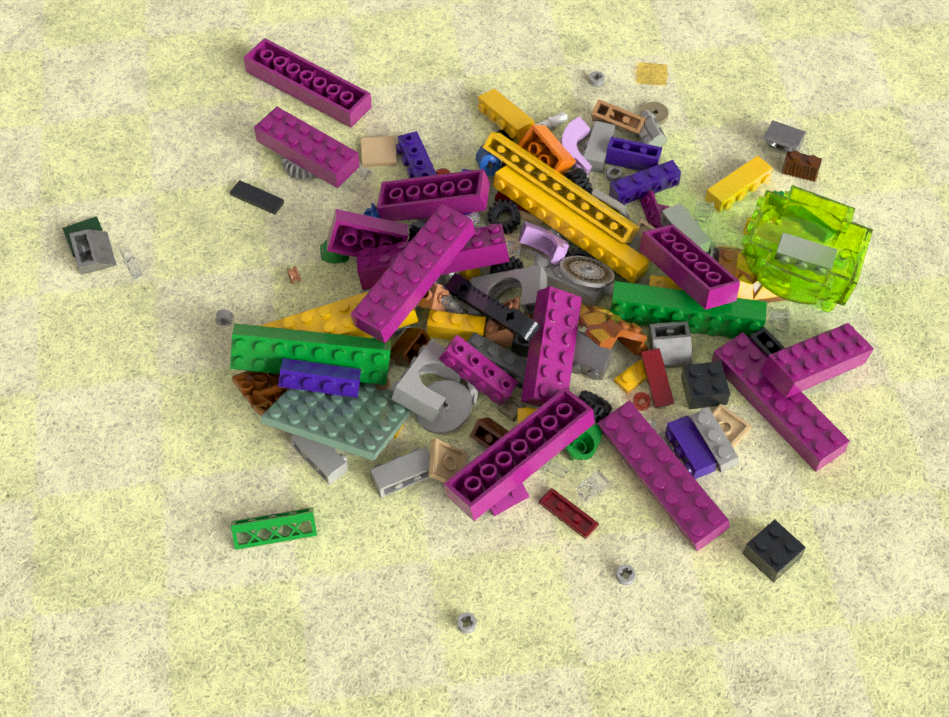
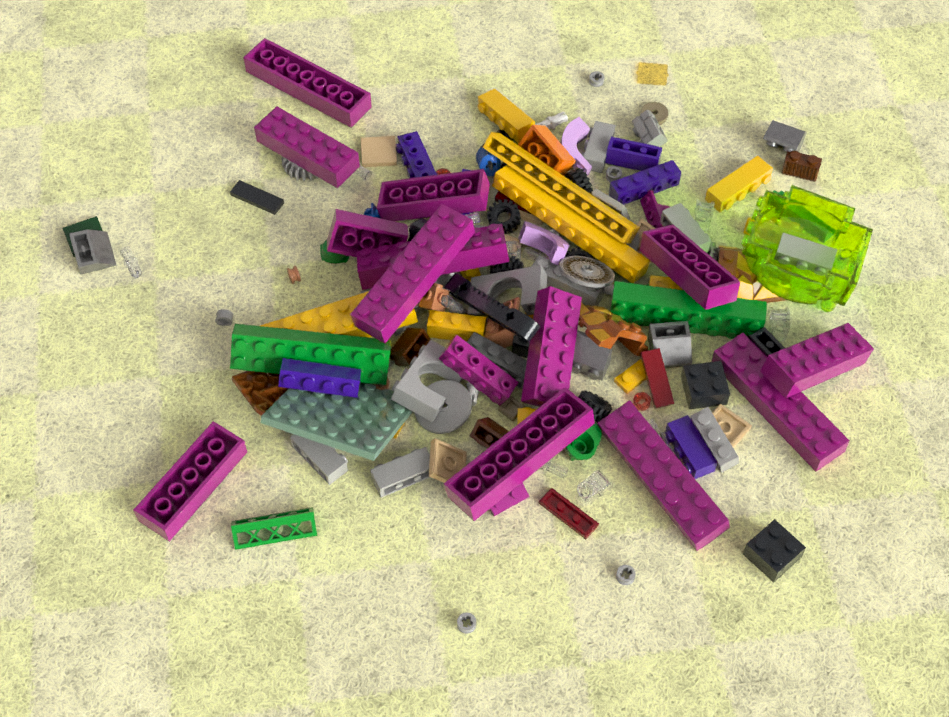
(190, 481): none -> magenta brick
(617, 116): medium nougat slope -> none

